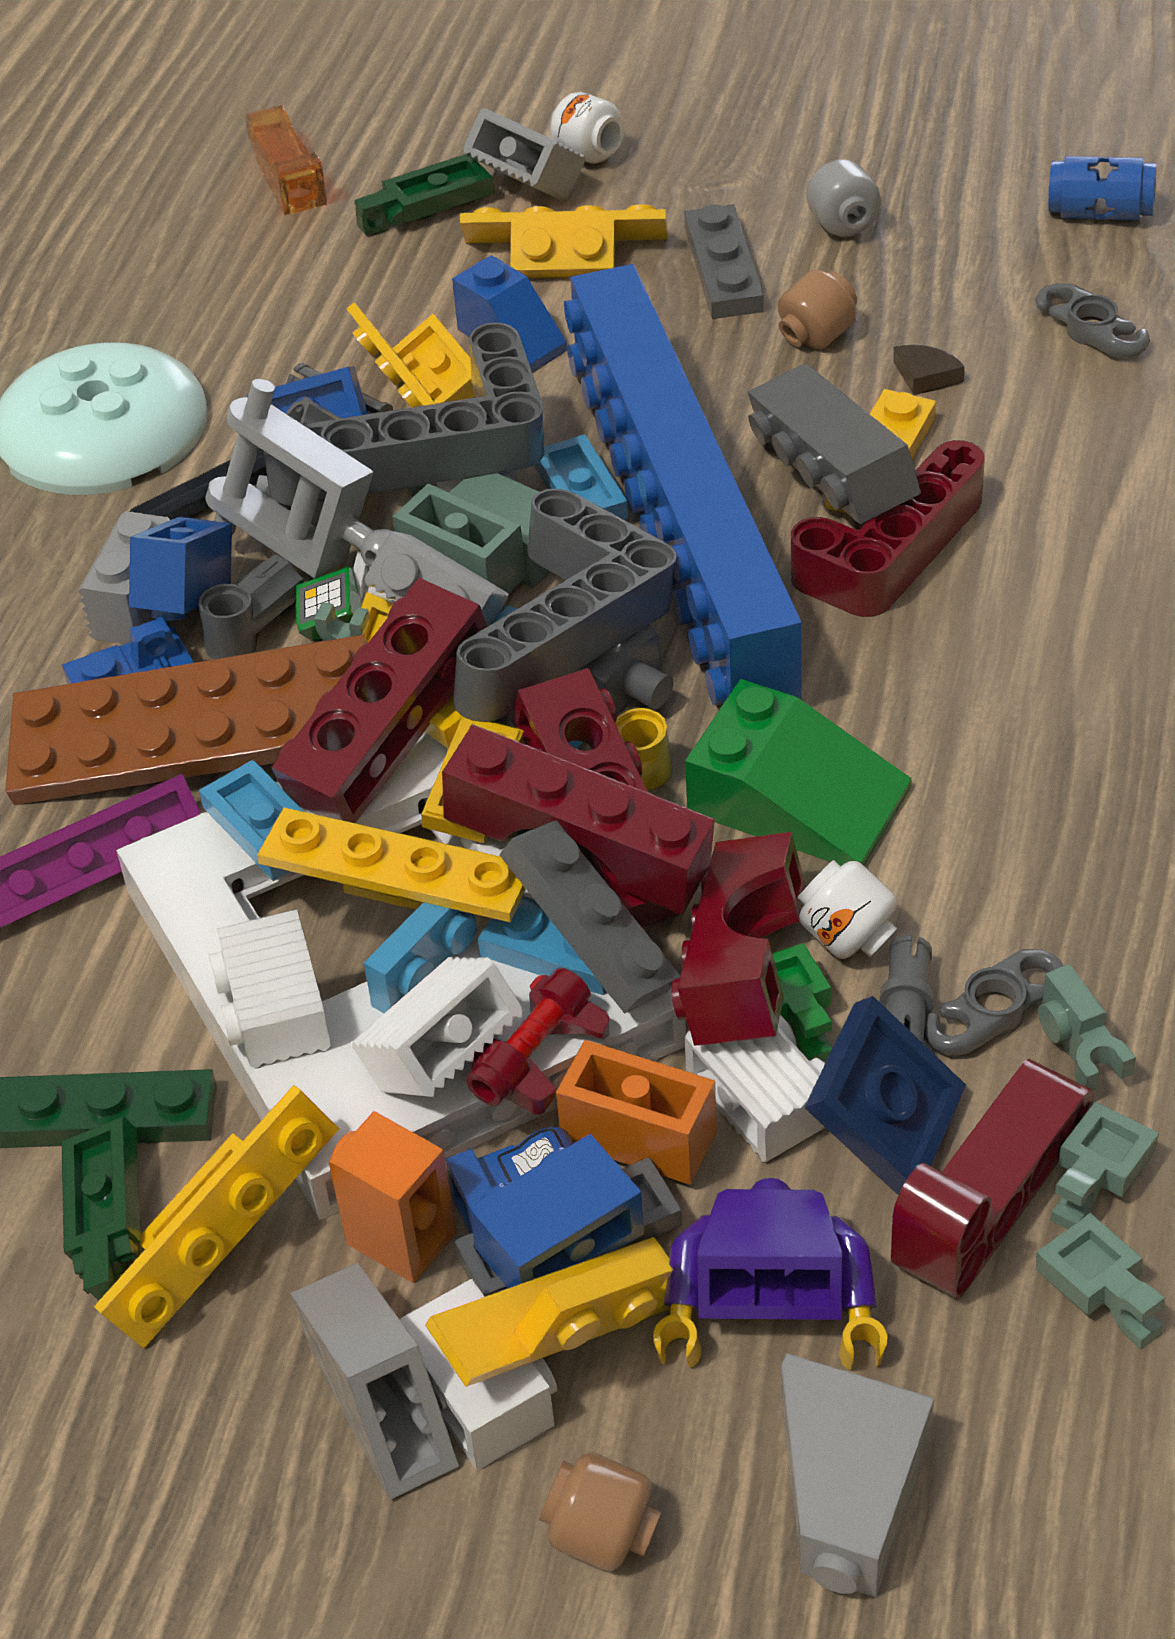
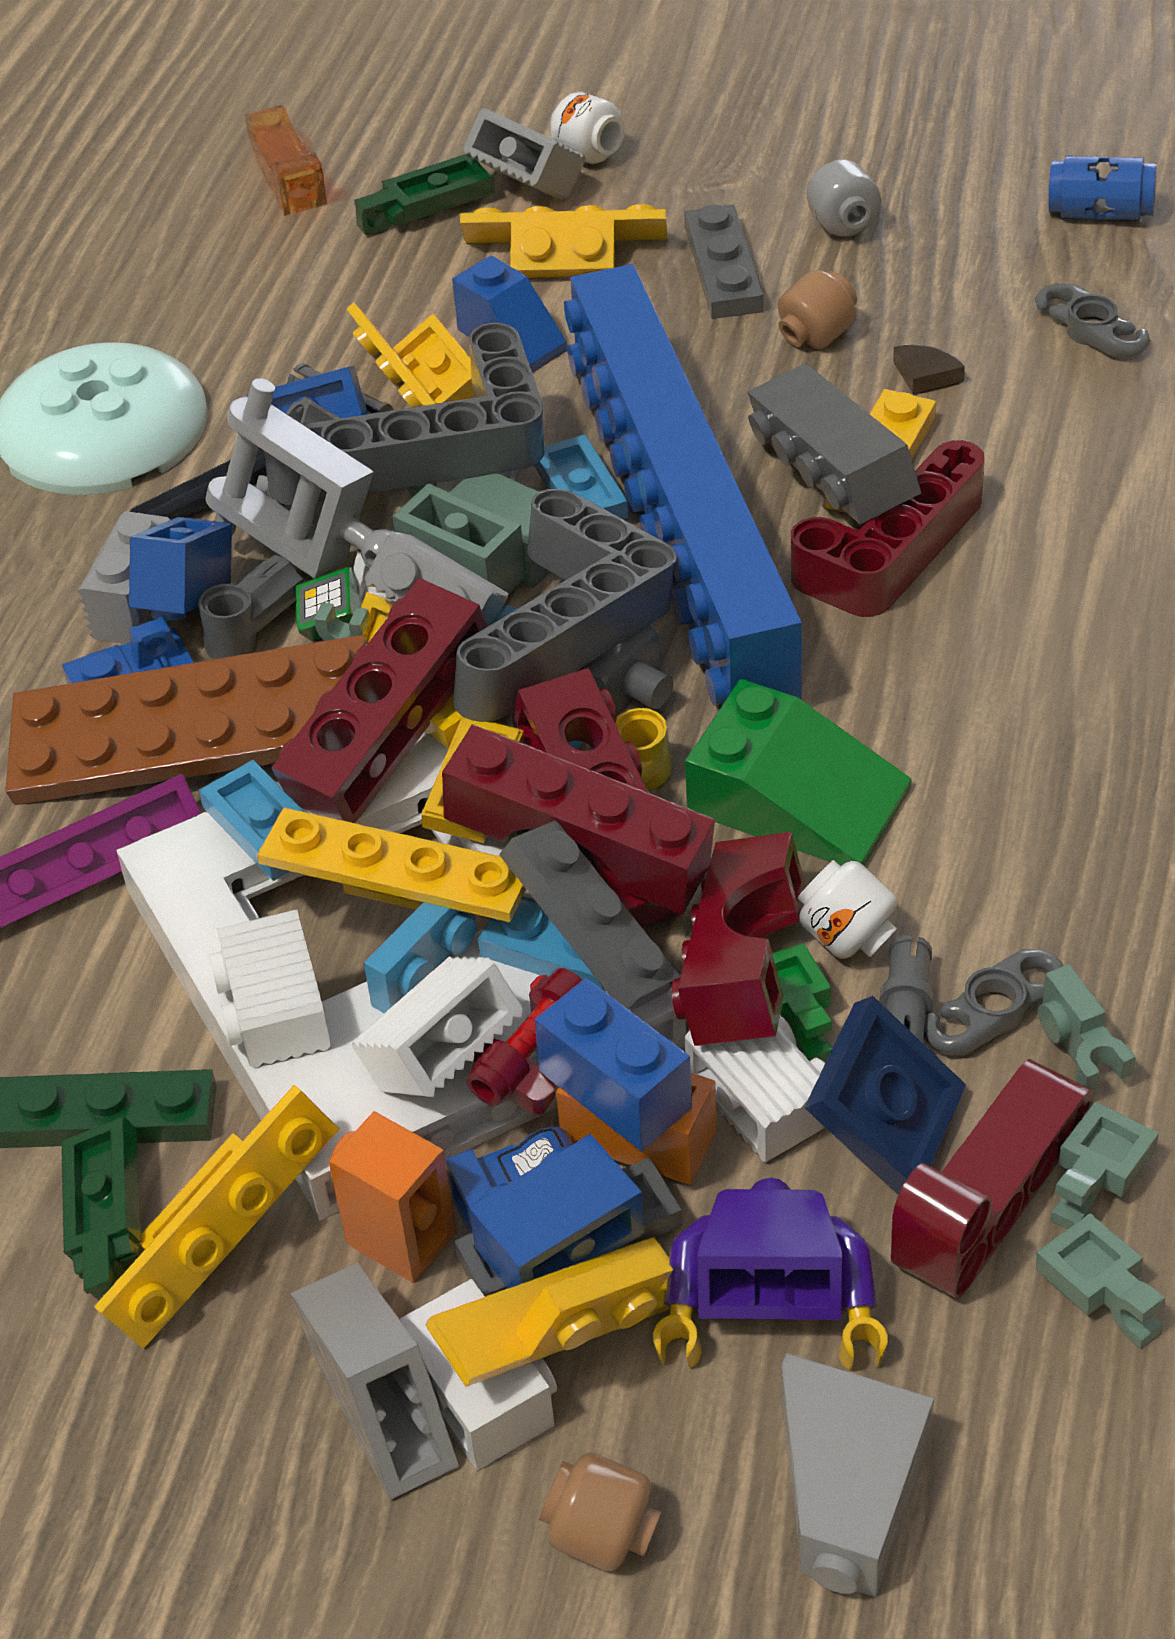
(614, 1064): none -> blue brick

